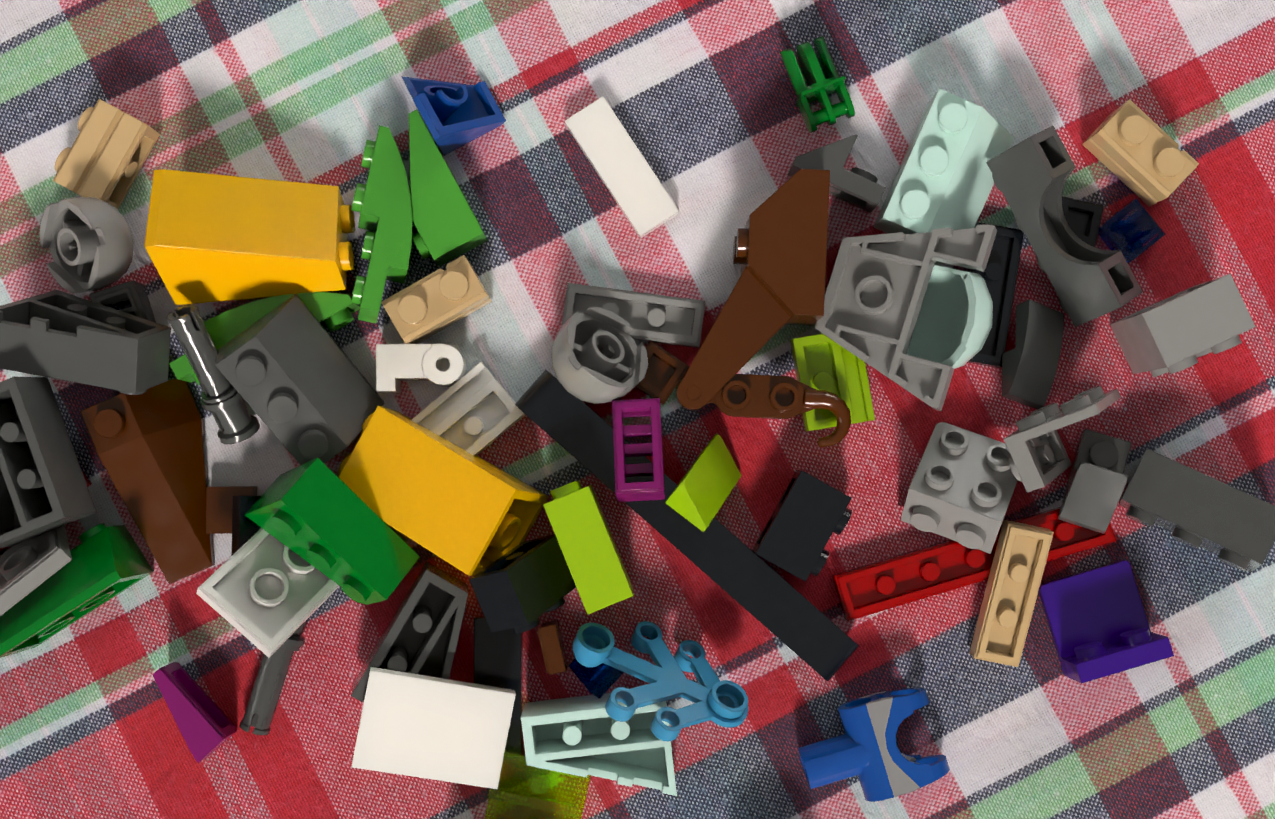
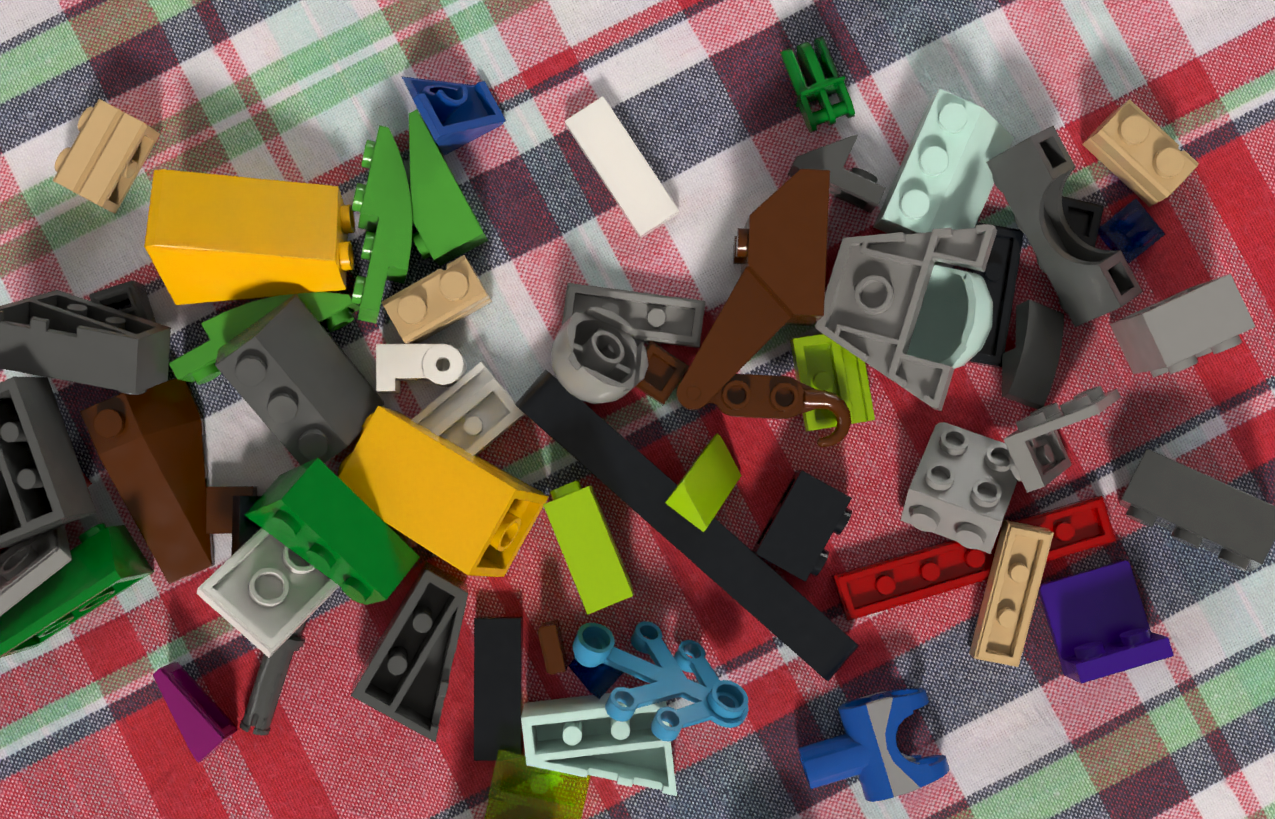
(87, 242): light grey cylinder -> none
(218, 394): dark grey pin -> none
(433, 728): white tile -> none
(523, 585): black brick -> none
(638, 490): magenta slope -> none
(1095, 481): dark grey slope -> none

